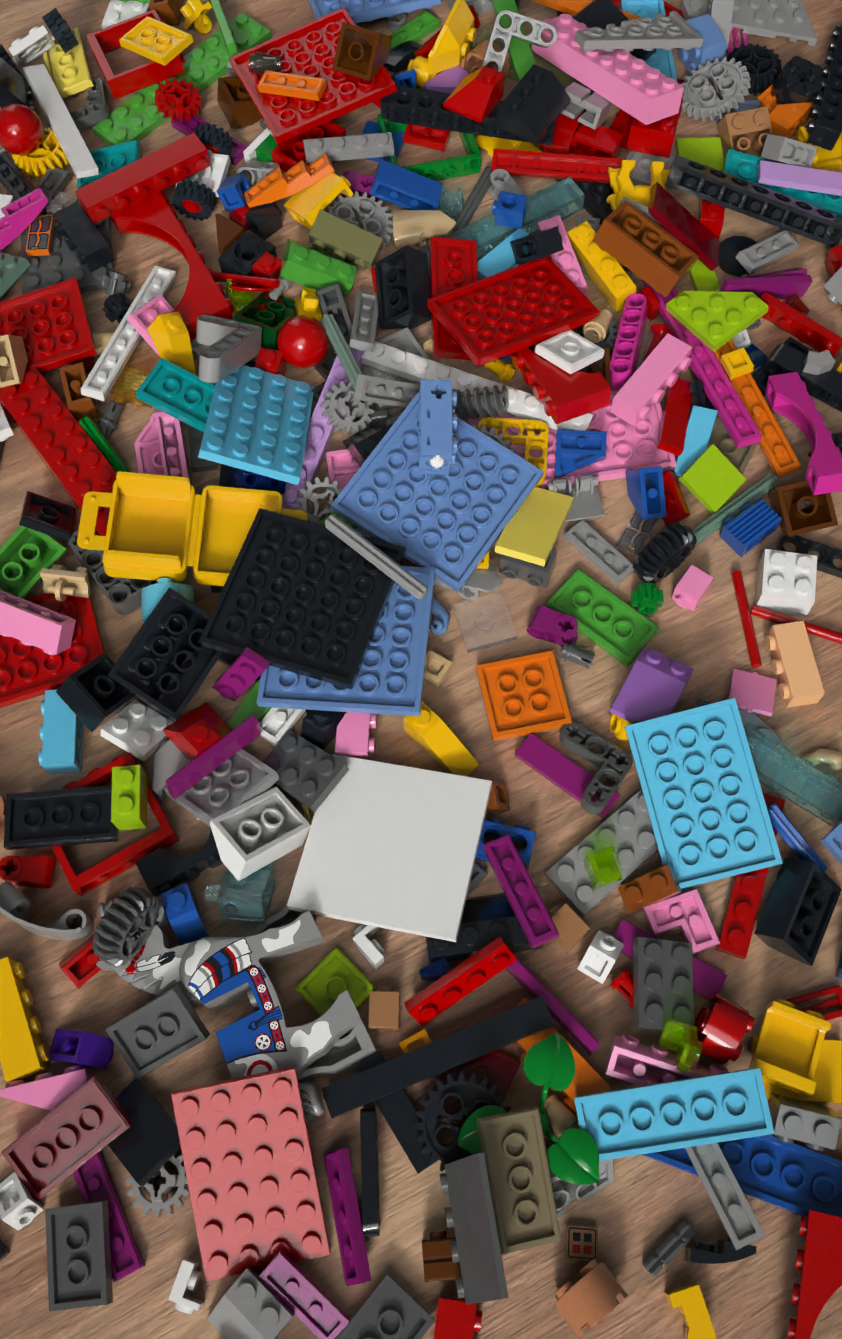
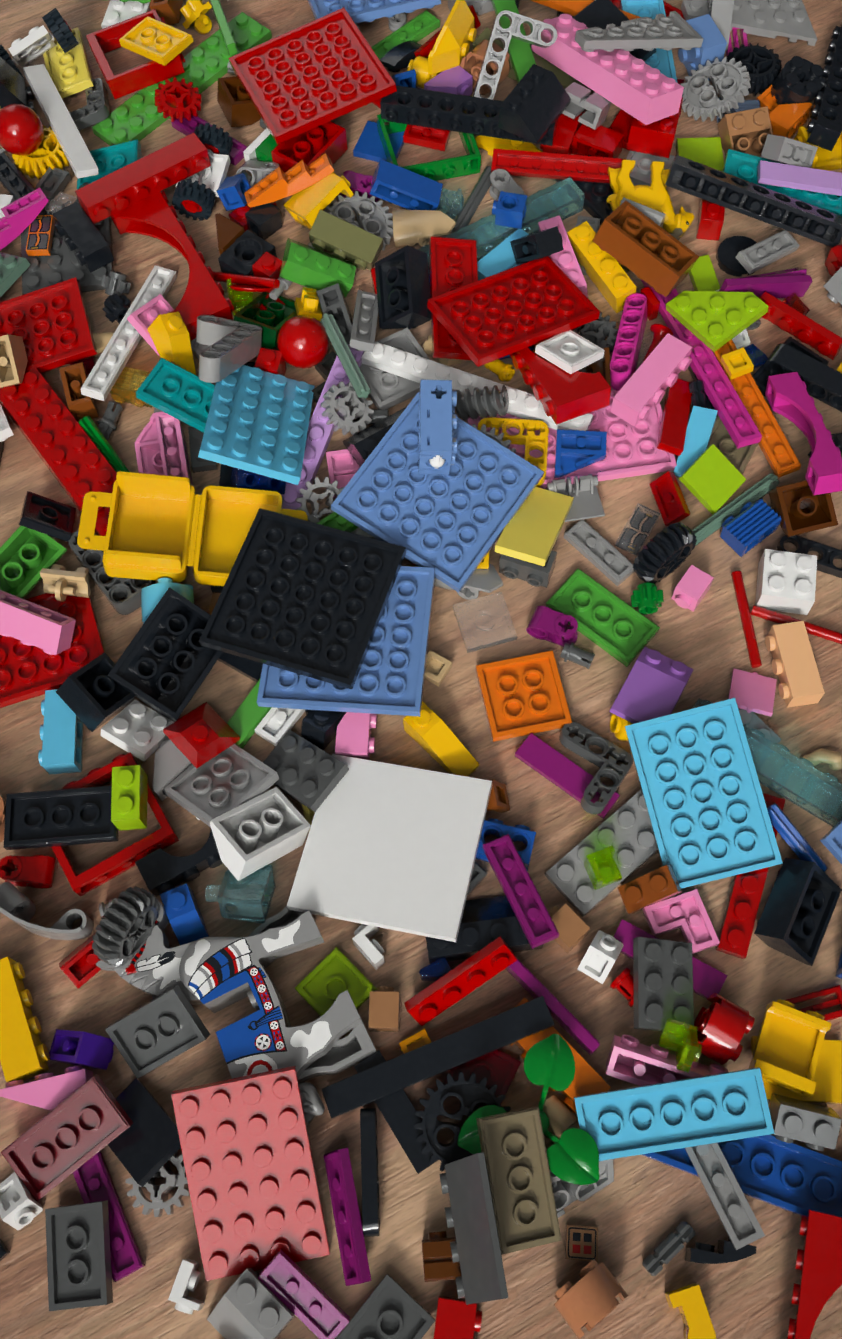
(213, 757): magenta tile -> none
(240, 674): magenta plate -> none
(263, 62): clear smoke cone -> none
(292, 85): orange tile -> none
(349, 147): light grey plate -> none
(361, 51): reddish brown slope -> none
(376, 557): light grey axle -> none
(385, 391): light grey plate -> none
(441, 618): medium blue arm -> none
(477, 94): red slope -> none
(596, 328): tan cone -> none
(647, 492): blue slope -> none
(684, 226): dark red tile -> none
(818, 363): light grey piece -> none

